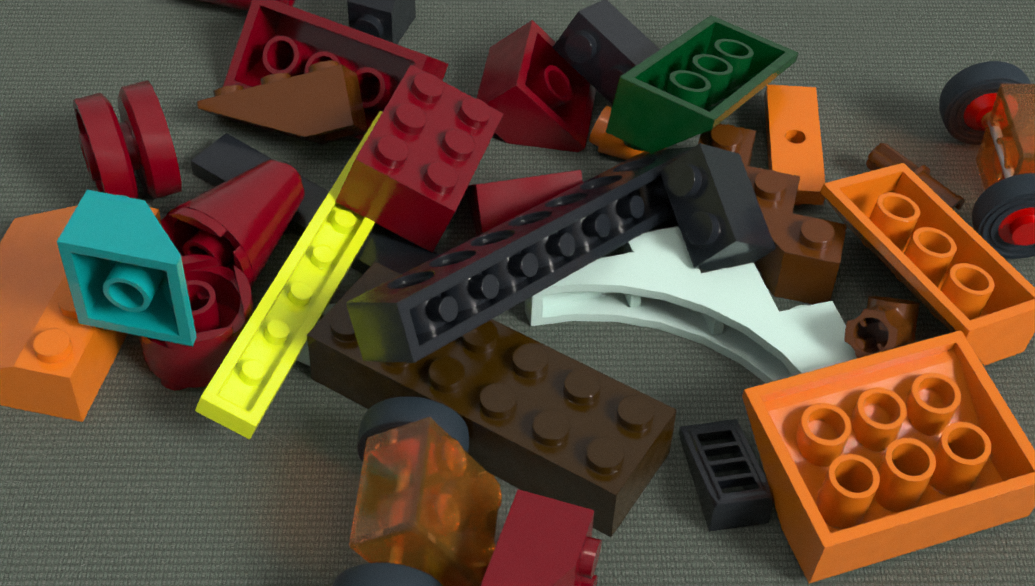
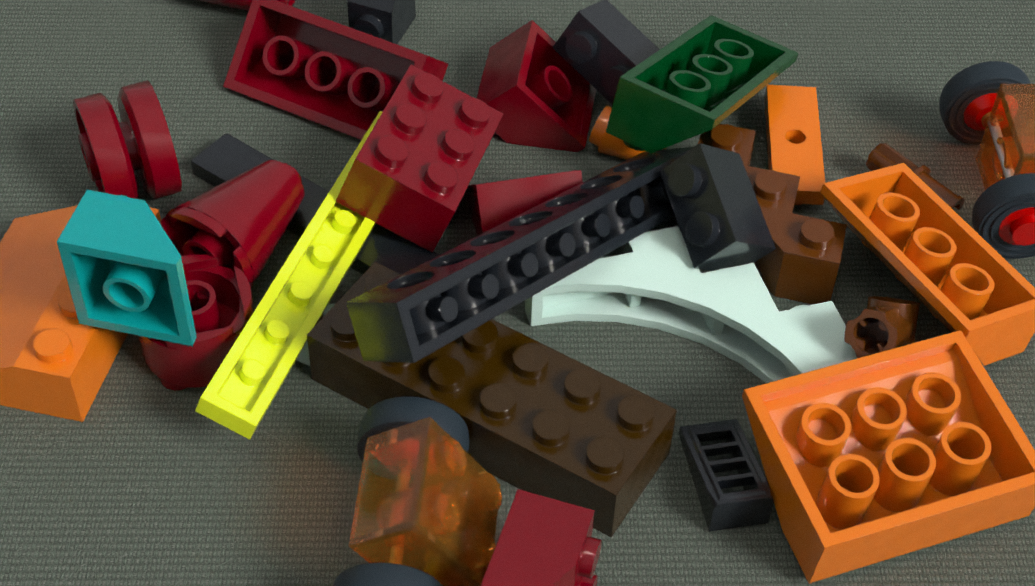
(308, 106): reddish brown slope -> none

